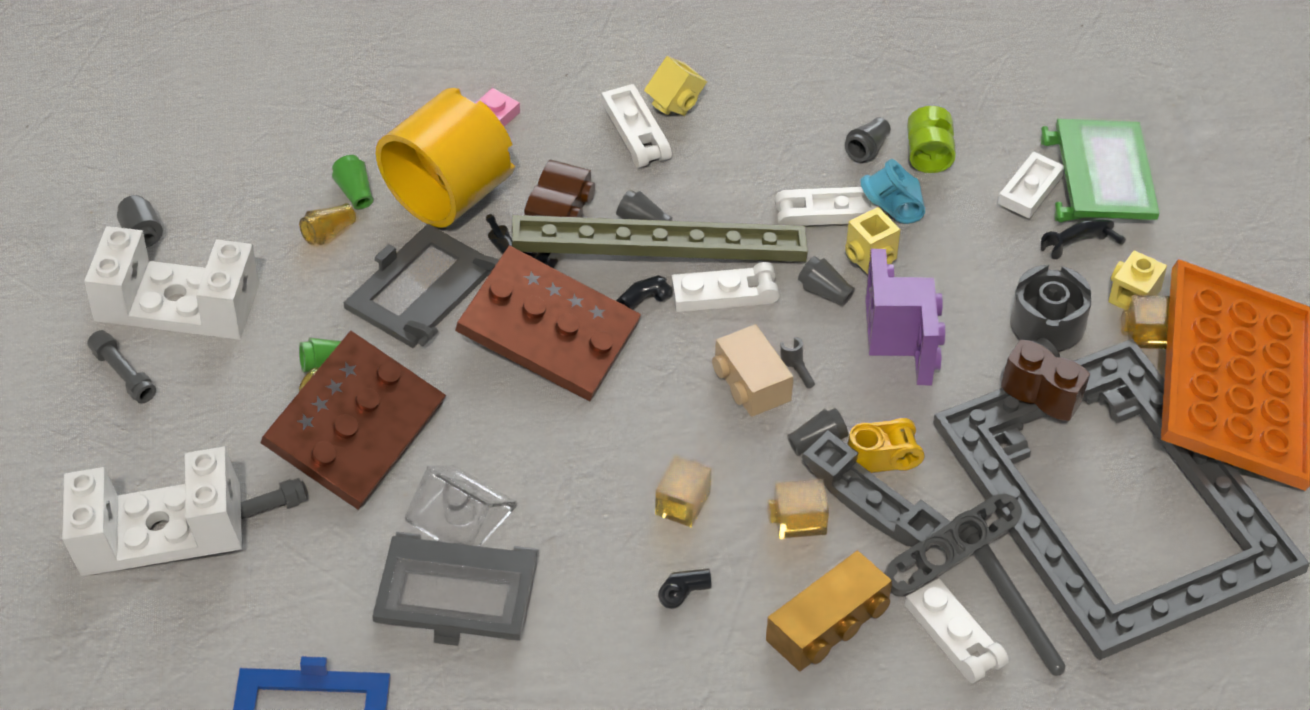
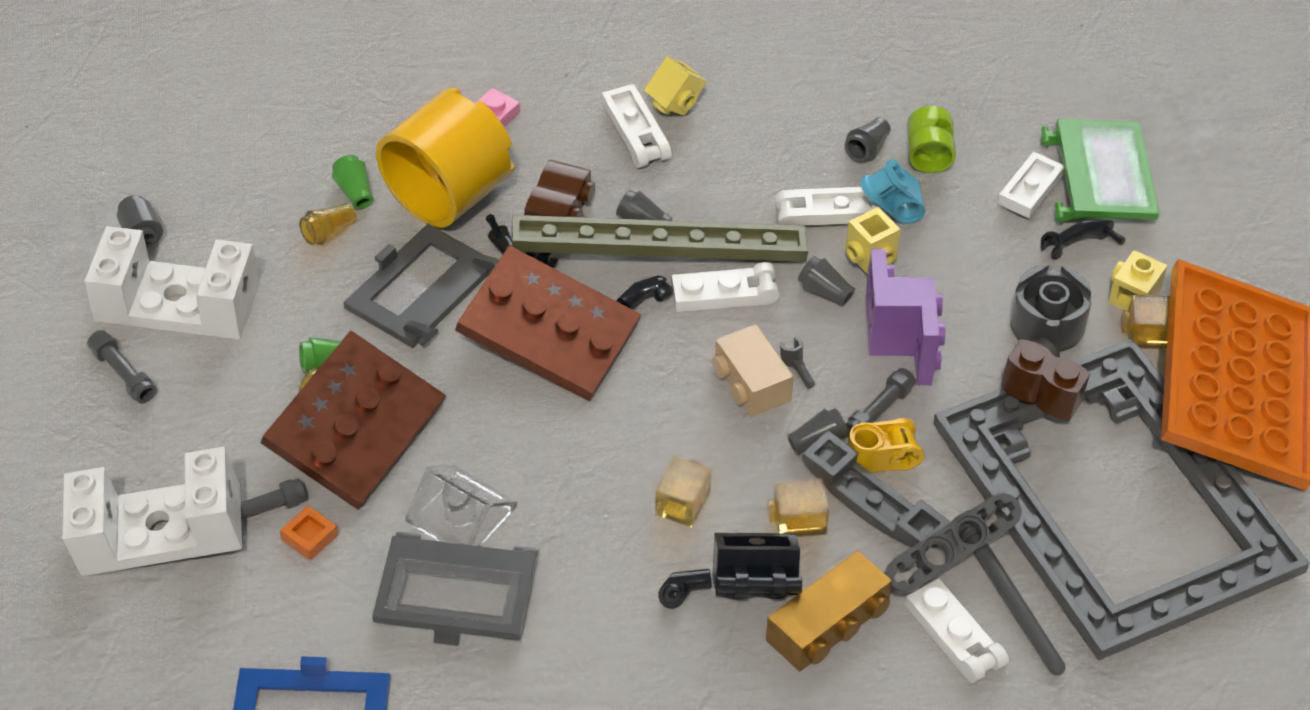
(309, 532): none -> orange tile
(756, 565): none -> black brick
(897, 386): none -> dark grey bar

